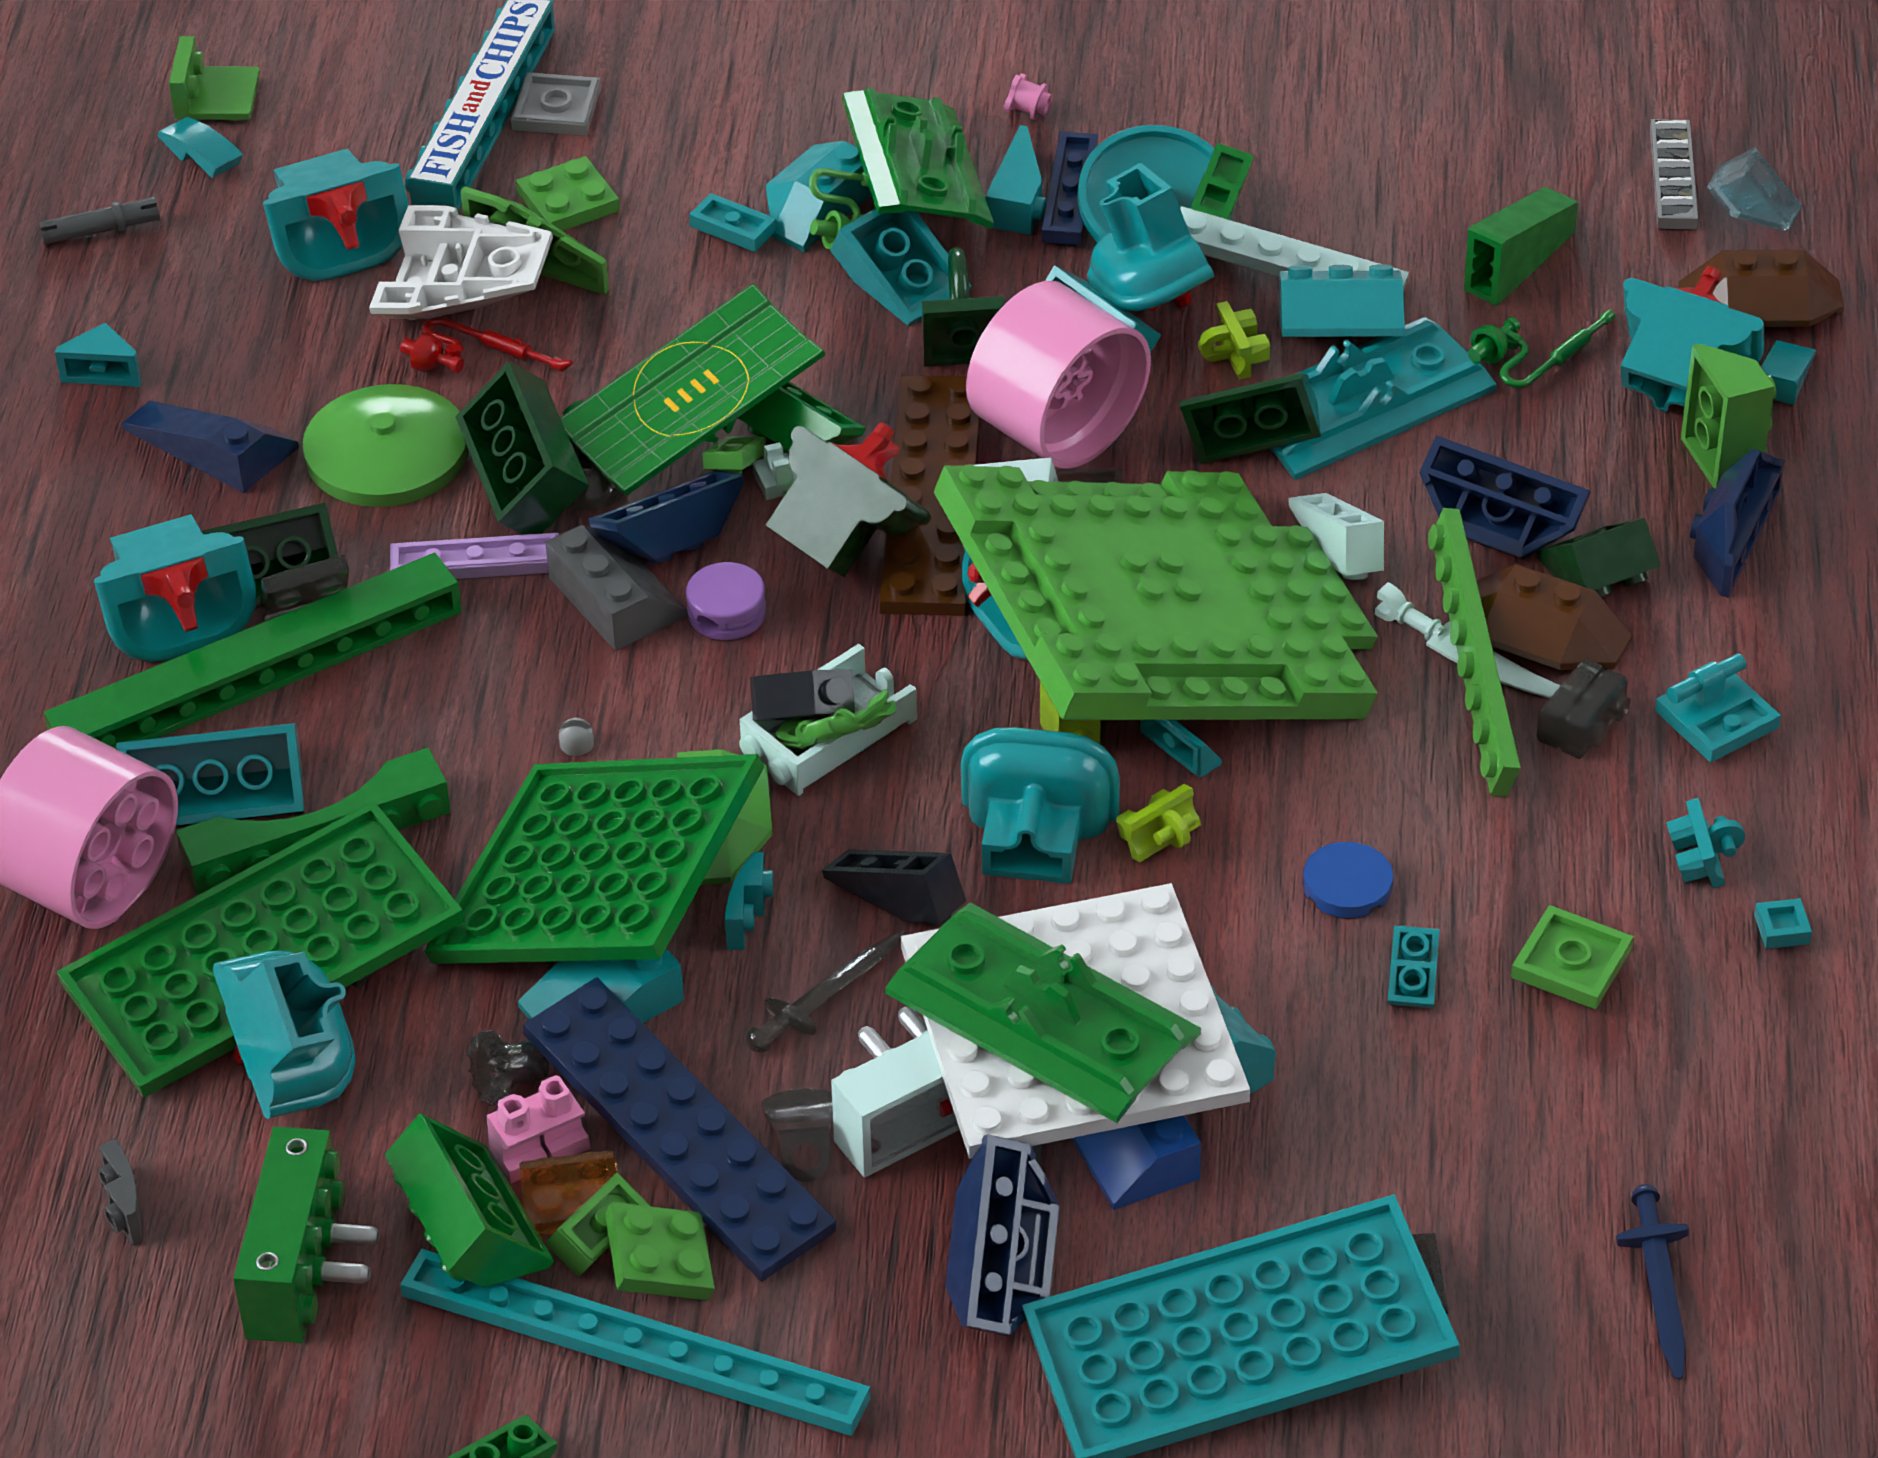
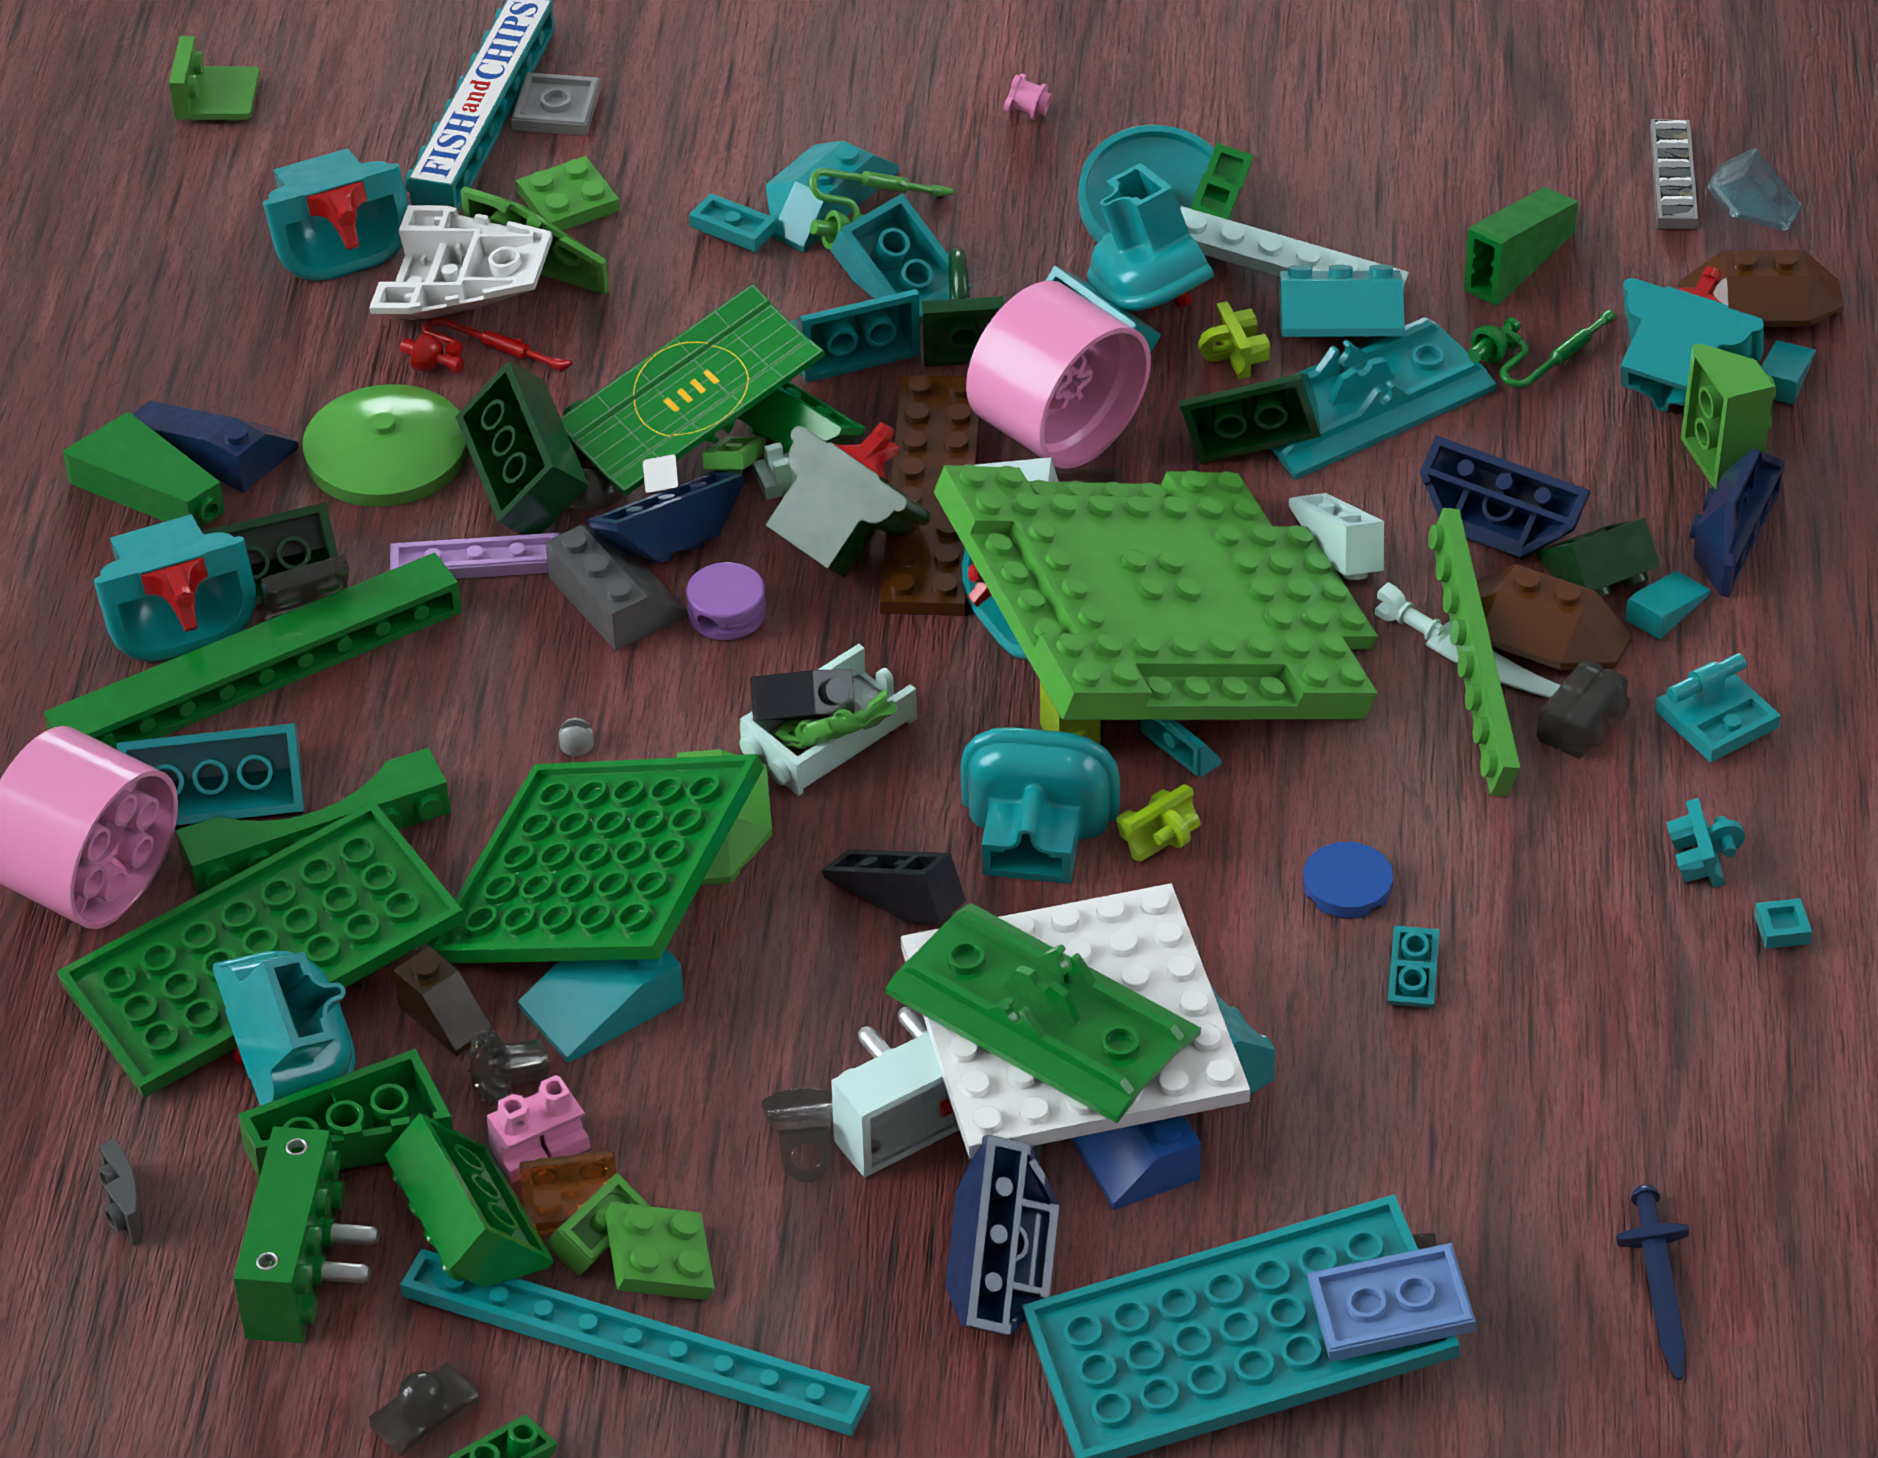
(98, 359): teal slope -> none
(100, 220): dark grey pin -> none
(143, 472): none -> green slope
(201, 143): teal slope -> none
(360, 1109): none -> green wedge
(423, 1407): none -> clear smoke tile
(439, 1000): none -> dark brown slope
(660, 473): none -> white sticker
(679, 1129): dark blue plate -> none
(747, 900): teal slope -> none
(795, 1014): clear smoke sword -> none
(863, 334): none -> teal slope
(915, 156): green hinge -> none
(1017, 188): teal slope -> none
(1062, 217): dark blue plate -> none
(1391, 1302): none -> medium blue tile
(1572, 957): bright green plate -> none
(1665, 603): none -> teal slope

